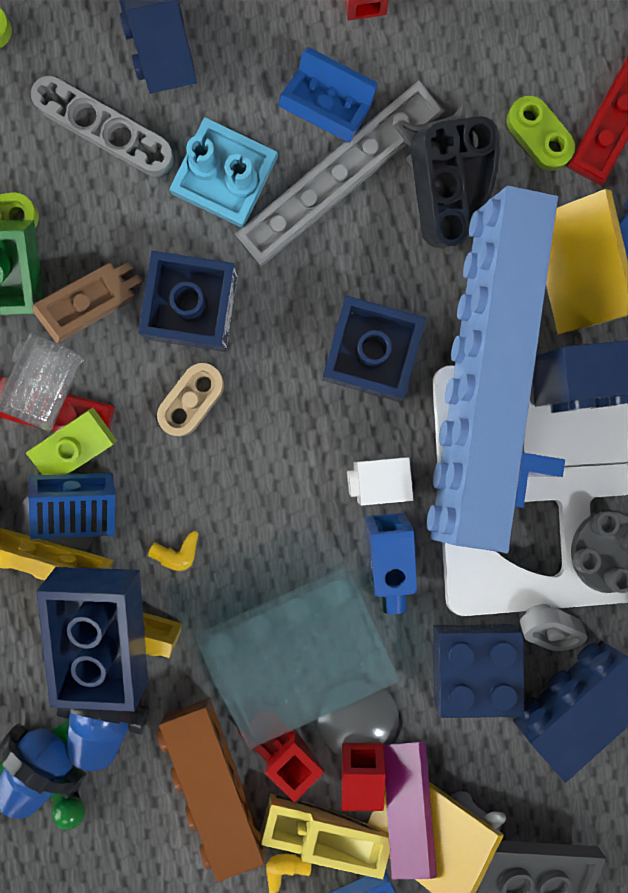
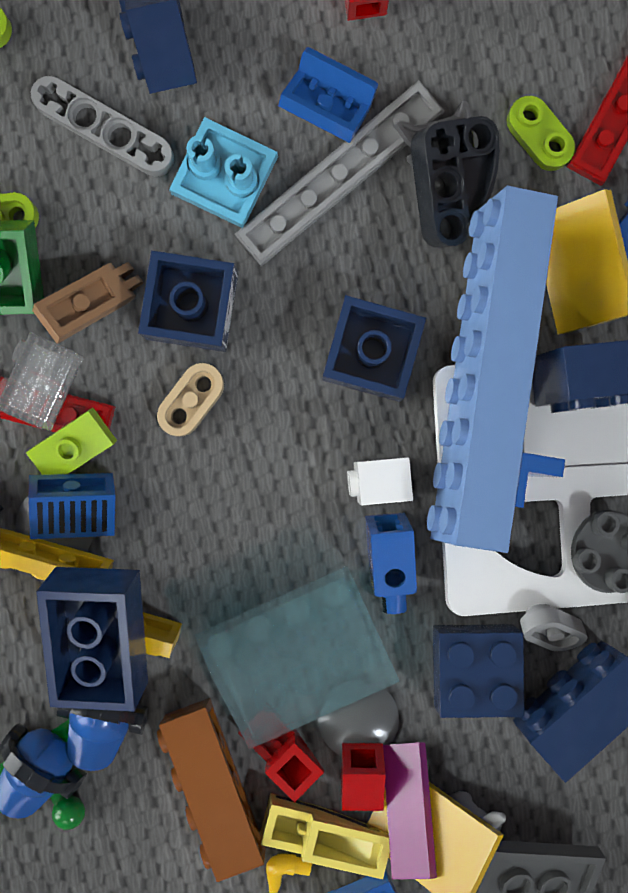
(174, 559): yellow animal -> none

